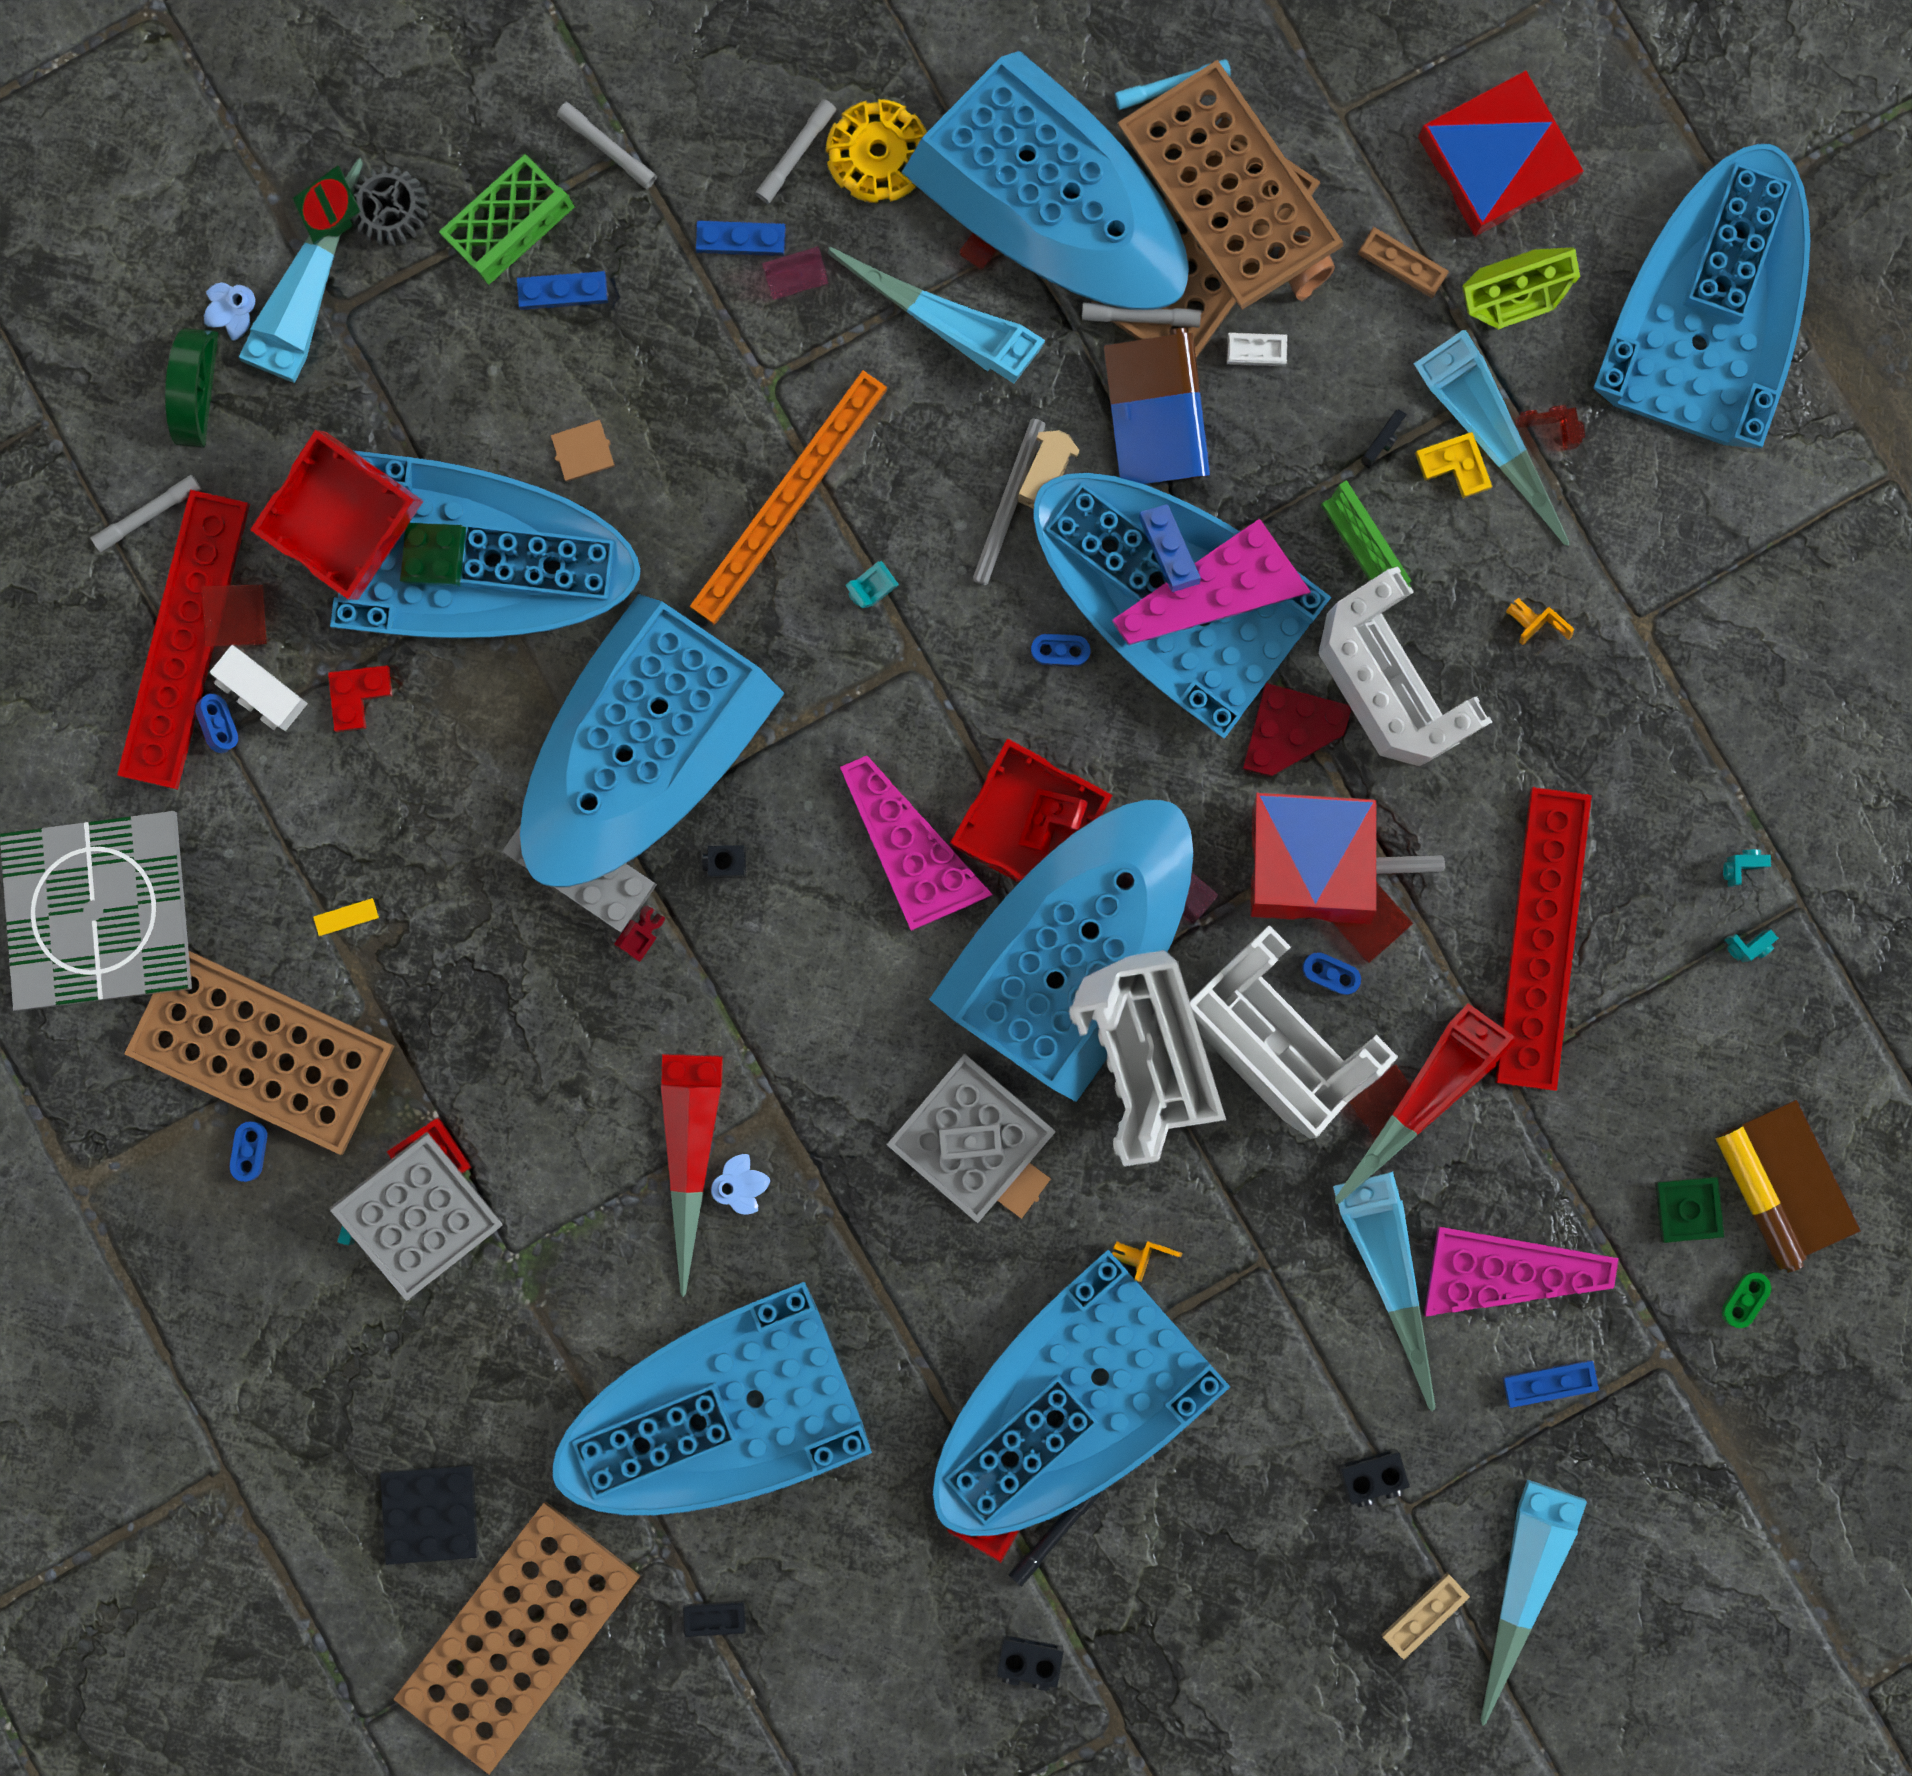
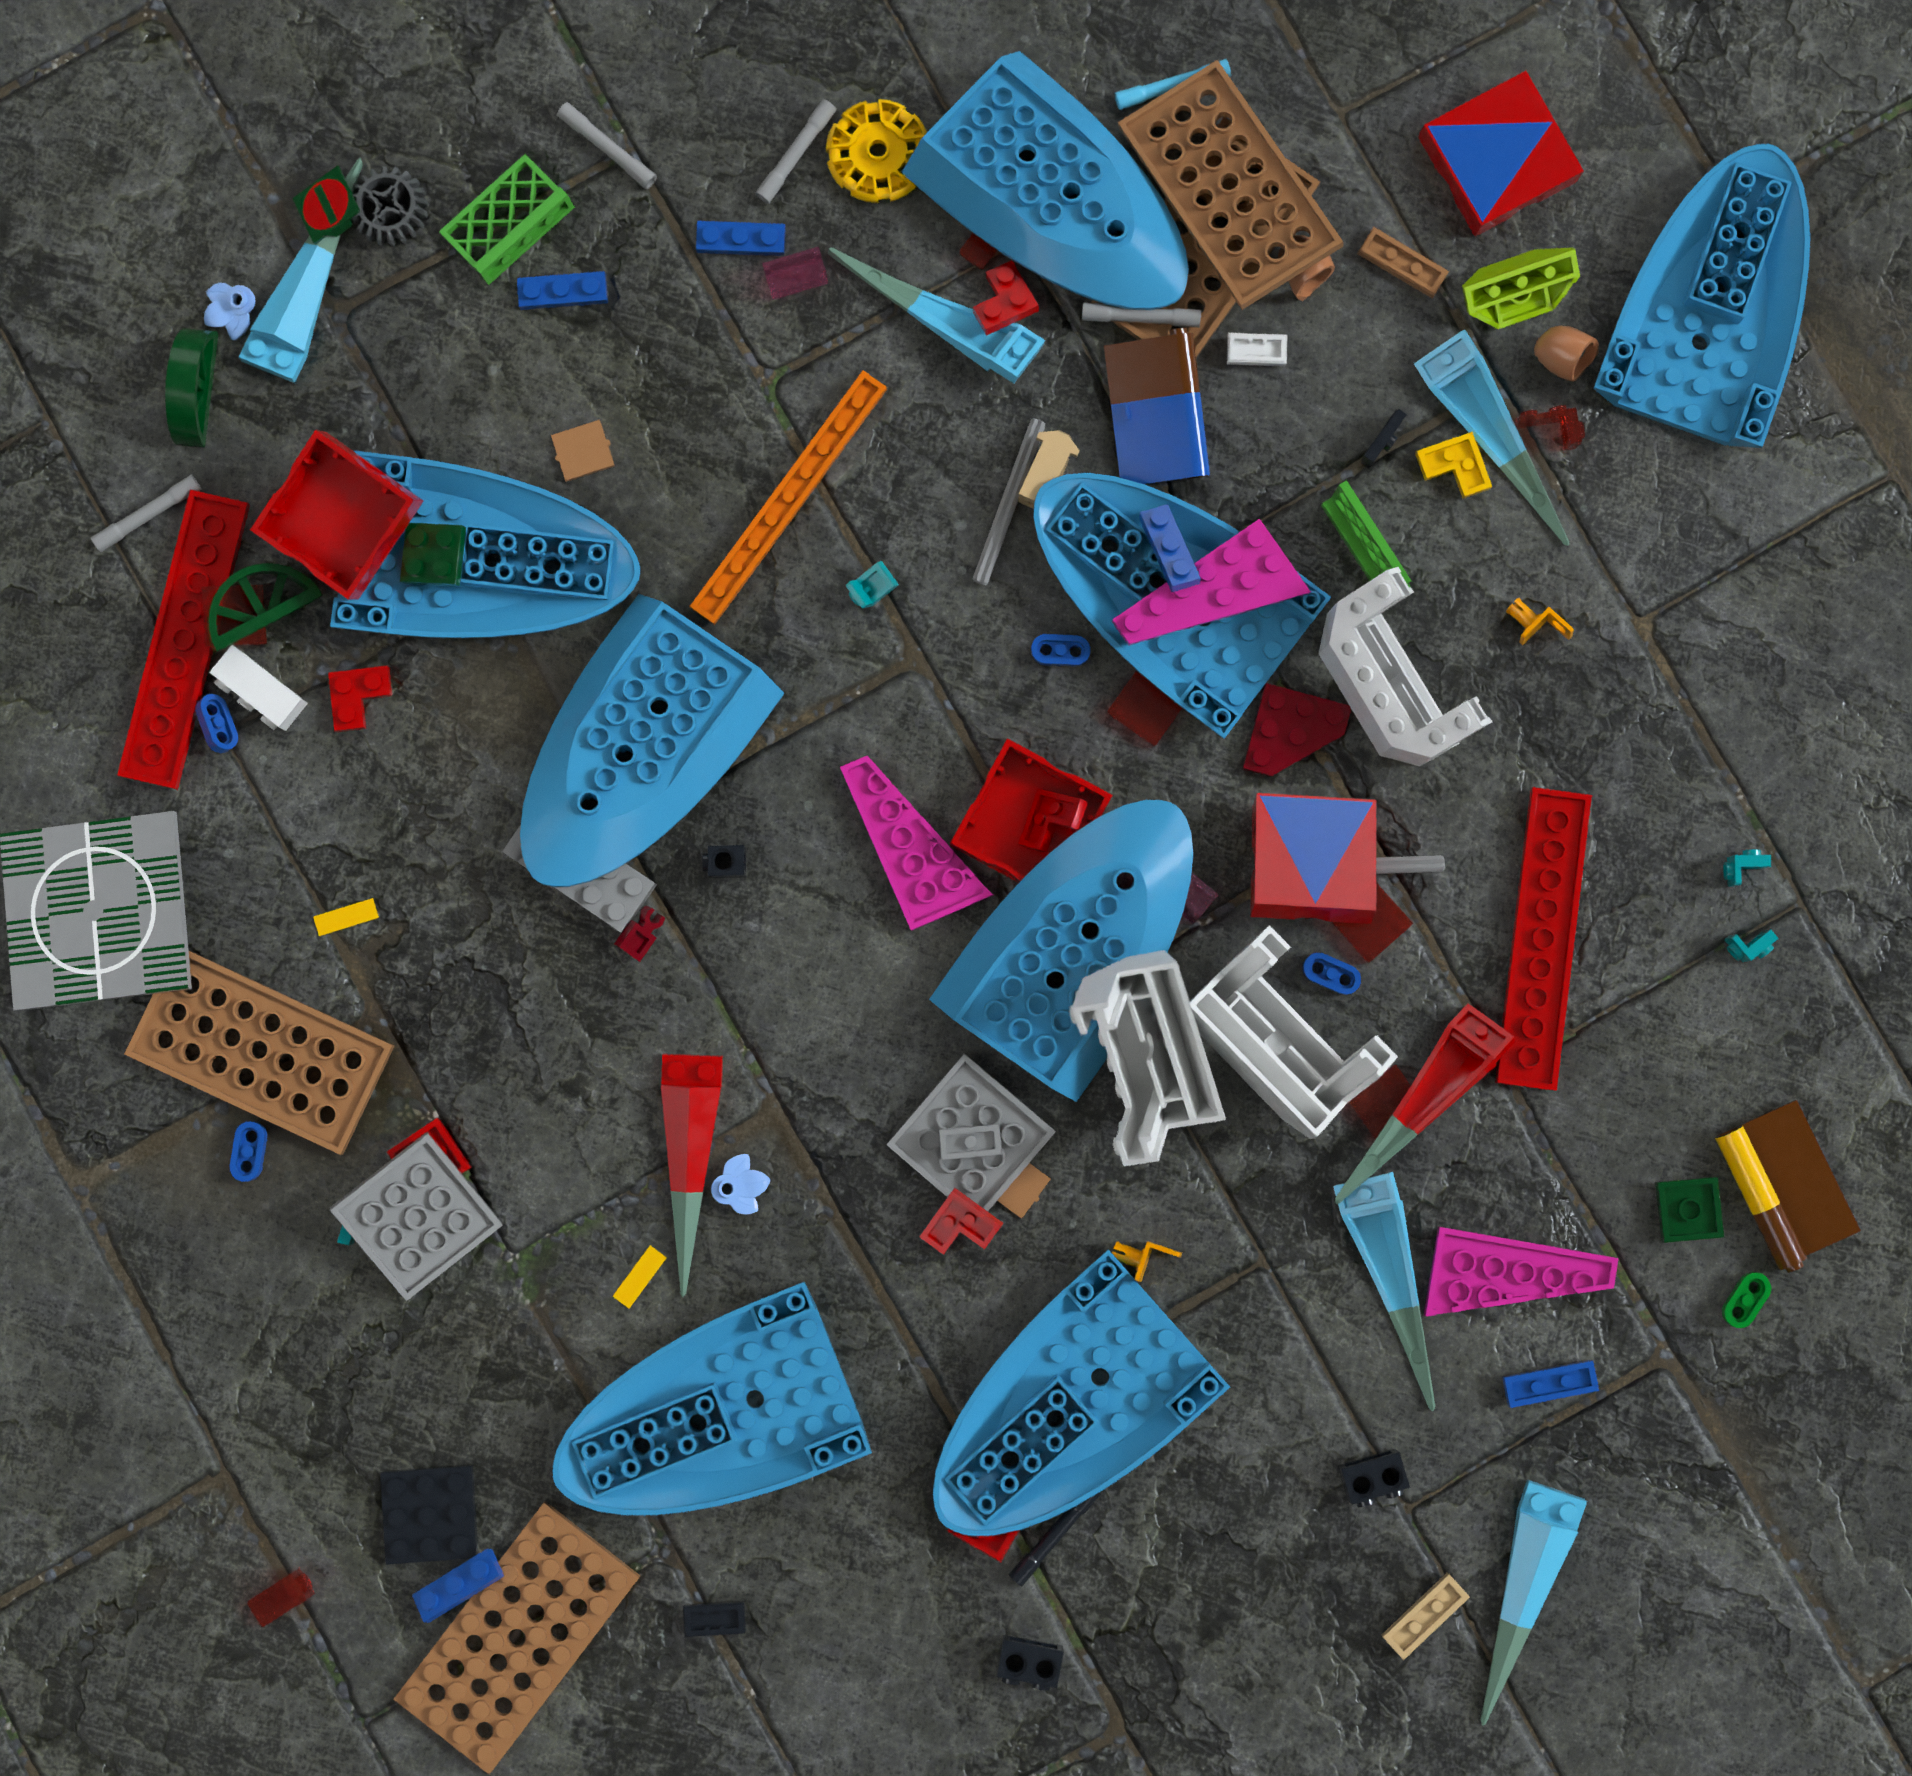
(264, 618): none -> dark green window
(281, 1597): none -> clear red bracket
(458, 1585): none -> blue plate
(639, 1276): none -> yellow sticker
(960, 1215): none -> red plate
(1011, 302): none -> red plate
(1144, 709): none -> clear red tile
(1561, 349): none -> nougat piece

